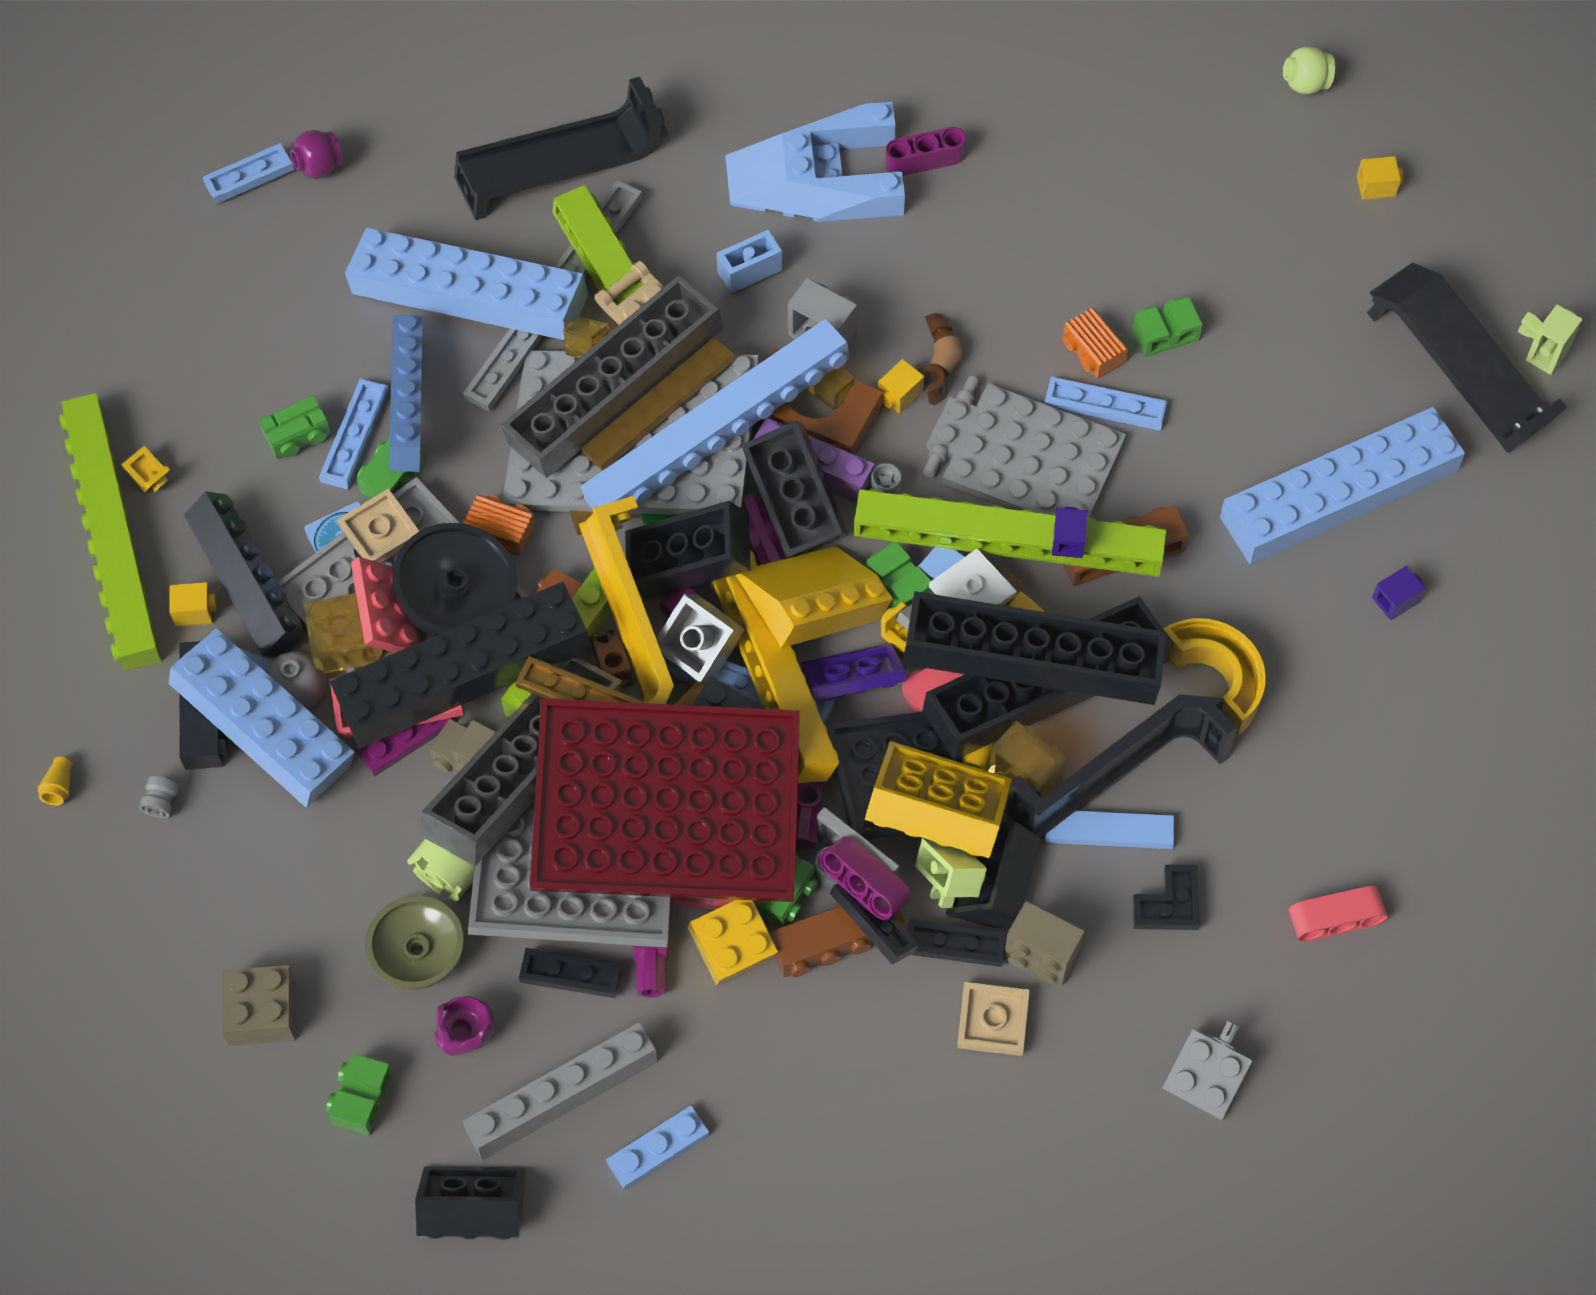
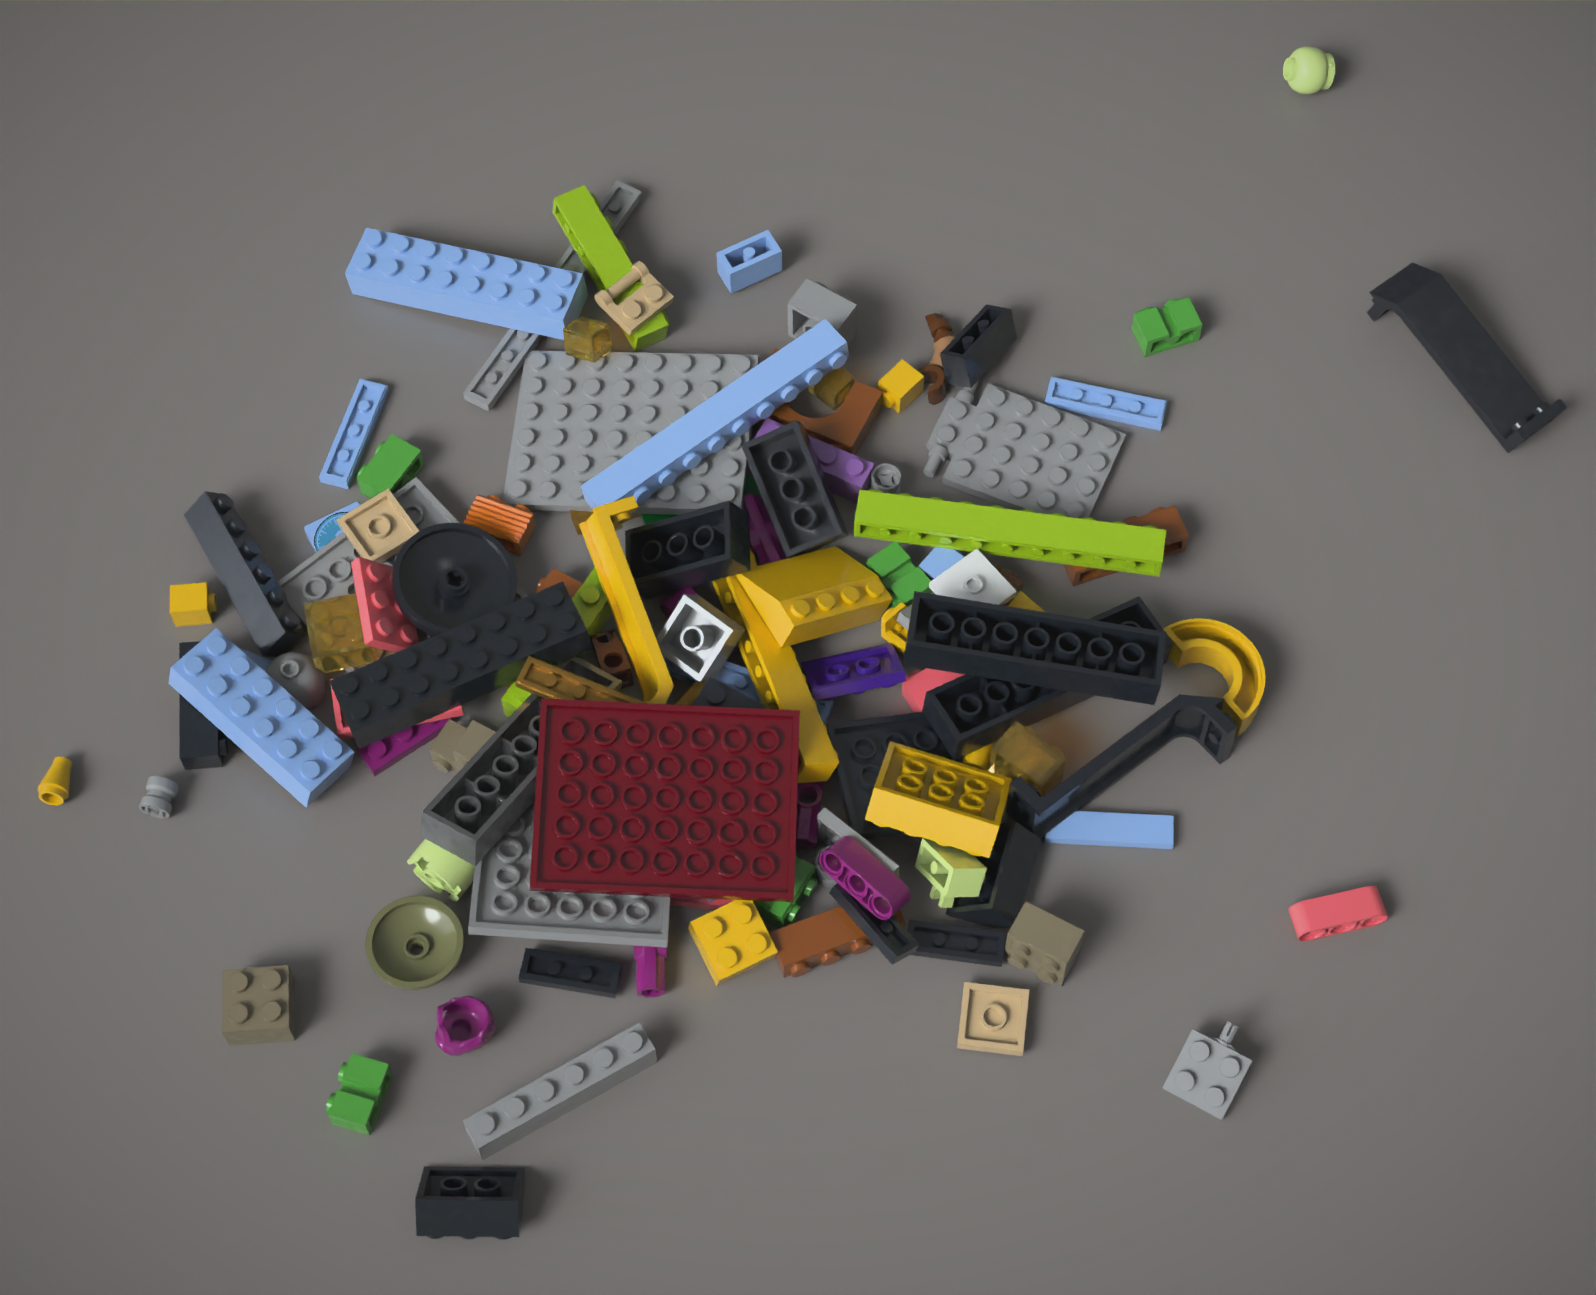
(110, 533): lime brick -> none
(146, 470): yellow bracket -> none
(248, 173): light blue plate -> none
(295, 427): bright green brick -> none
(316, 153): magenta piece -> none
(406, 393): medium blue brick -> none
(561, 151): black panel -> none
(612, 376): flat silver brick -> none
(657, 1147): light blue plate -> none
(658, 404): pearl gold tile -> none
(803, 169): light blue wedge -> none
(925, 151): magenta beam -> none
(978, 346): none -> black brick
(1069, 532): dark purple brick -> none
(1094, 343): orange brick -> none
(1176, 908): black plate -> none
(1341, 485): light blue brick -> none
(1379, 177): yellow brick -> none
(1398, 592): dark purple brick -> none
(1551, 338): yellowish green brick -> none

